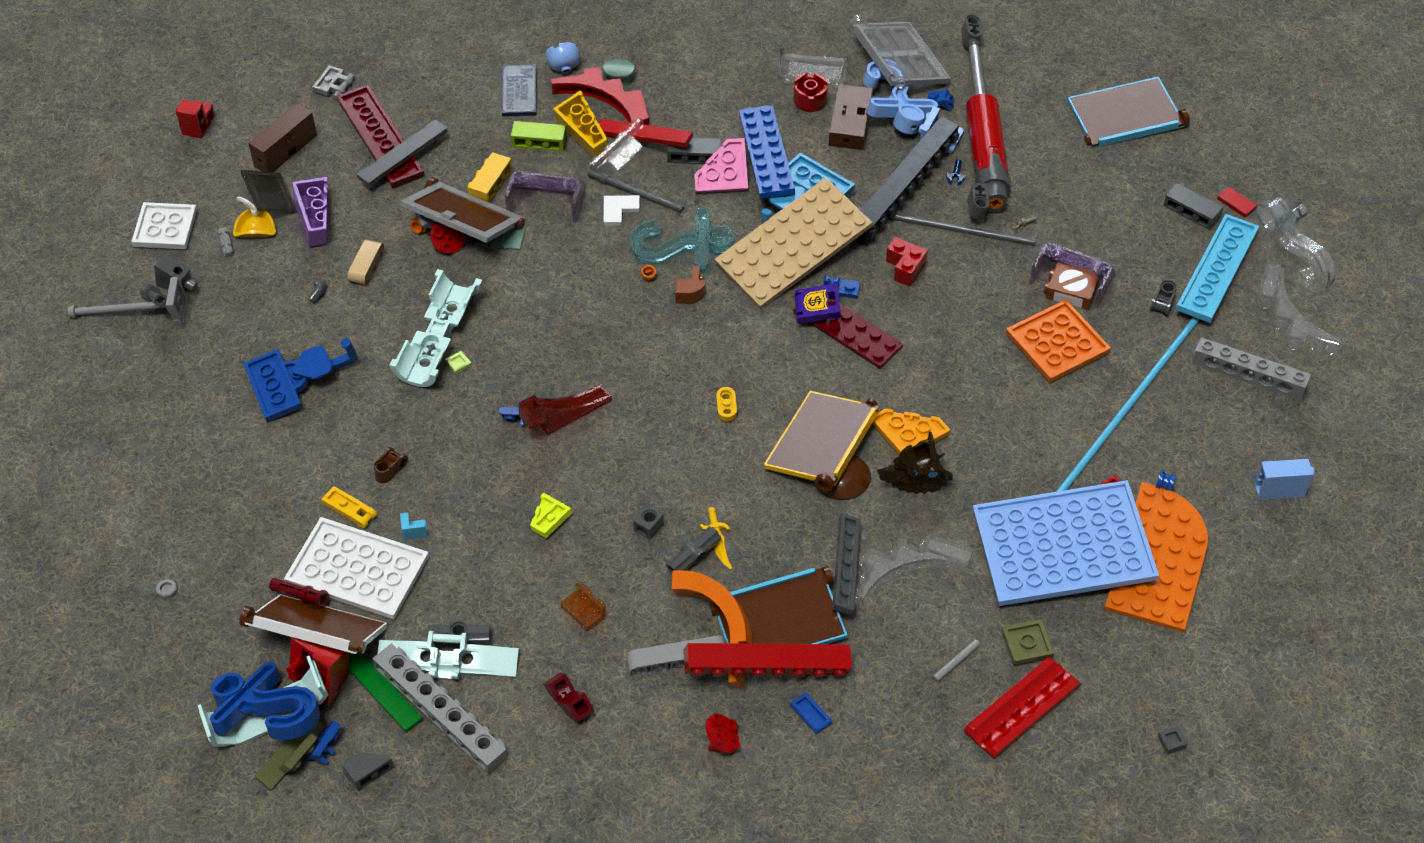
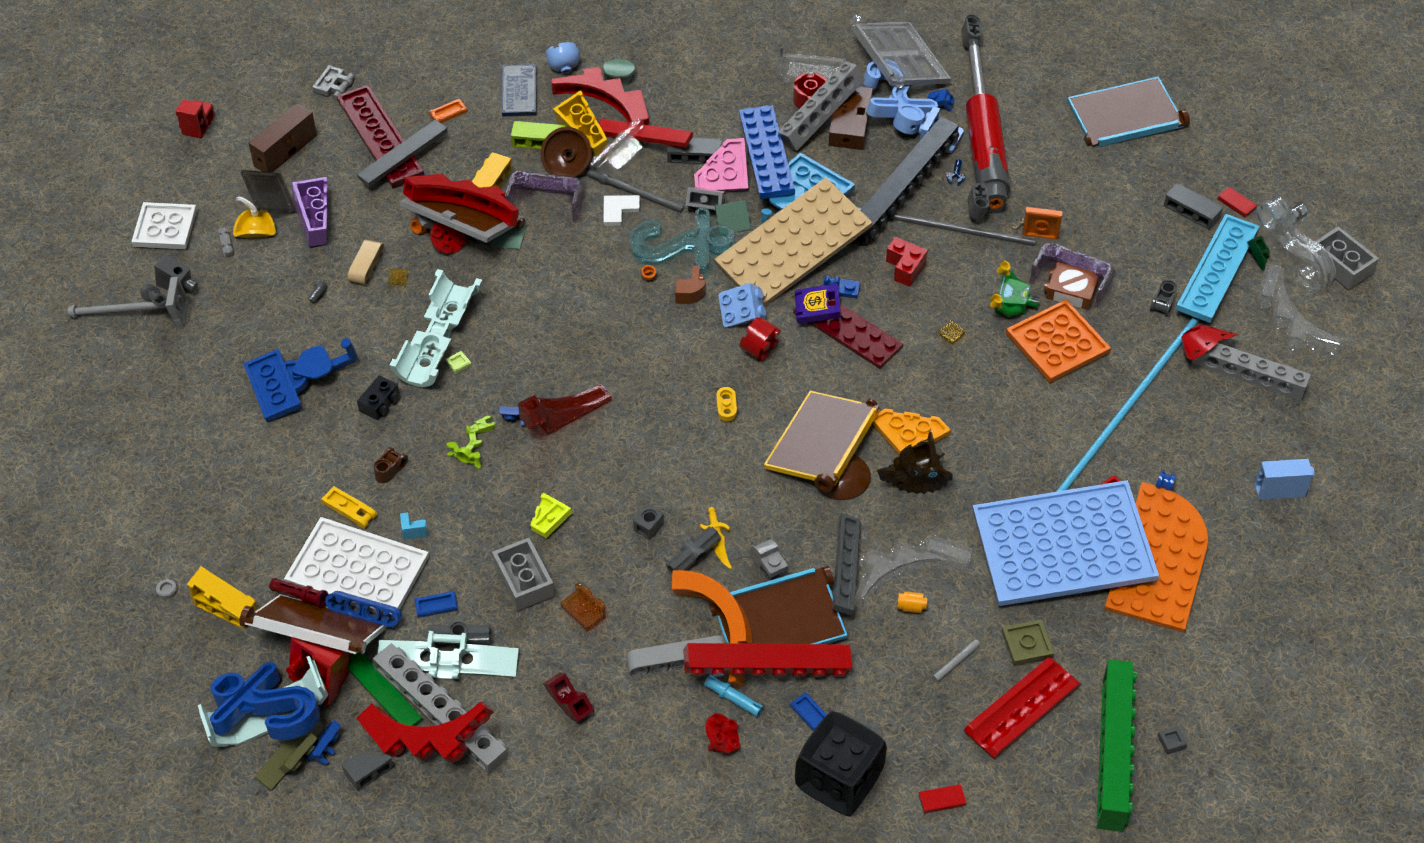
(218, 596): none -> yellow wedge
(363, 611): none -> blue beam
(378, 398): none -> black brick
(398, 277): none -> clear yellow plate
(422, 741): none -> red arch
(436, 604): none -> blue tile
(448, 111): none -> orange tile
(463, 192): none -> red arch
(465, 454): none -> lime piece
(523, 574): none -> light grey brick
(558, 145): none -> reddish brown dish
(704, 197): none -> light grey brick
(726, 691): none -> medium azure pin
(733, 215): none -> sand green piece
(741, 305): none -> light blue bracket
(760, 338): none -> red brick
(768, 558): none -> light grey brick
(821, 105): none -> light grey brick
(840, 763): none -> black piece
(912, 602): none -> light orange brick
(942, 798): none -> red tile
(952, 332): none -> clear yellow plate
(1012, 294): none -> torso
(1042, 223): none -> orange tile
(1116, 746): none -> green brick
(1197, 336): none -> red piece
(1259, 250): none -> dark green tile
(1350, 258): none -> light grey brick

